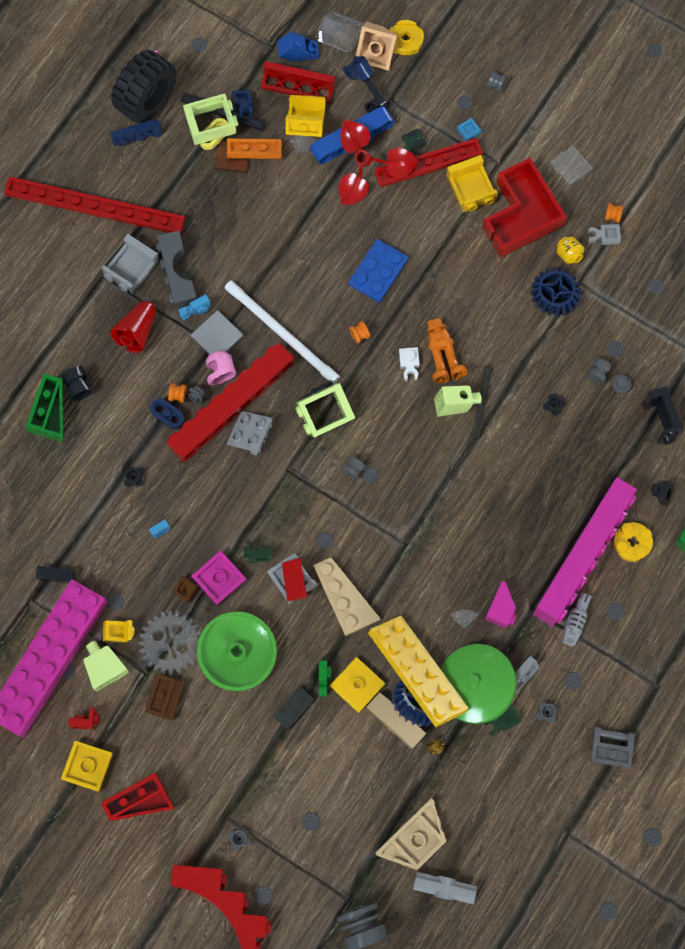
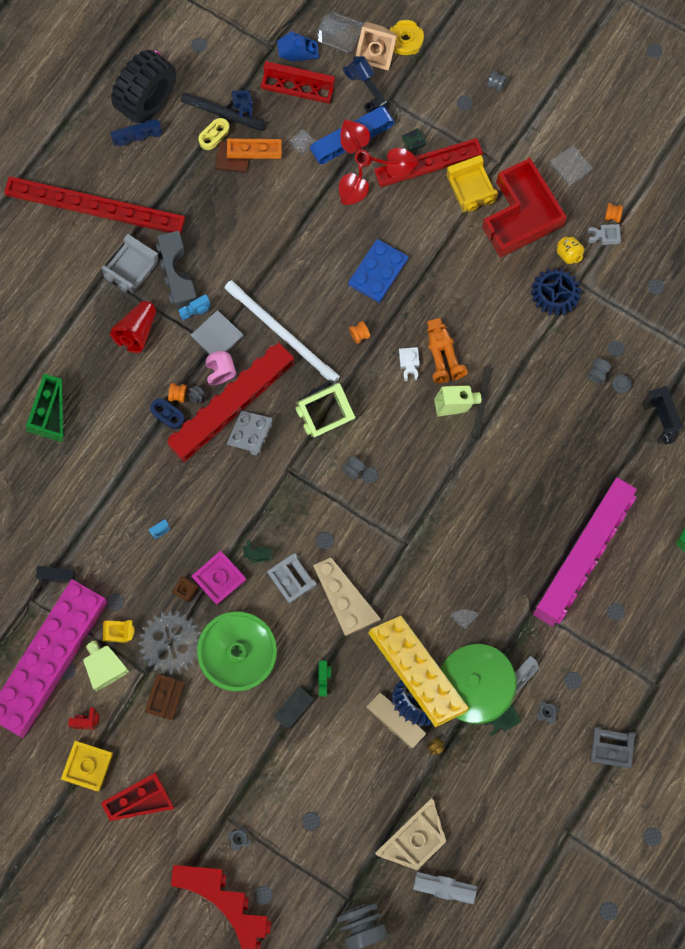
(77, 385): black wheel -> none
(133, 472): black plate -> none
(205, 106): yellowish green window -> none
(294, 580): red slope -> none
(305, 115): yellow panel -> none
(357, 685): yellow plate -> none
(469, 129): dark azure tile -> none
(502, 608): dark pink slope -> none
(557, 401): black plate -> none
(576, 620): light grey hinge -> none
(639, 550): yellow plate -> none
(662, 492): black tile -> none

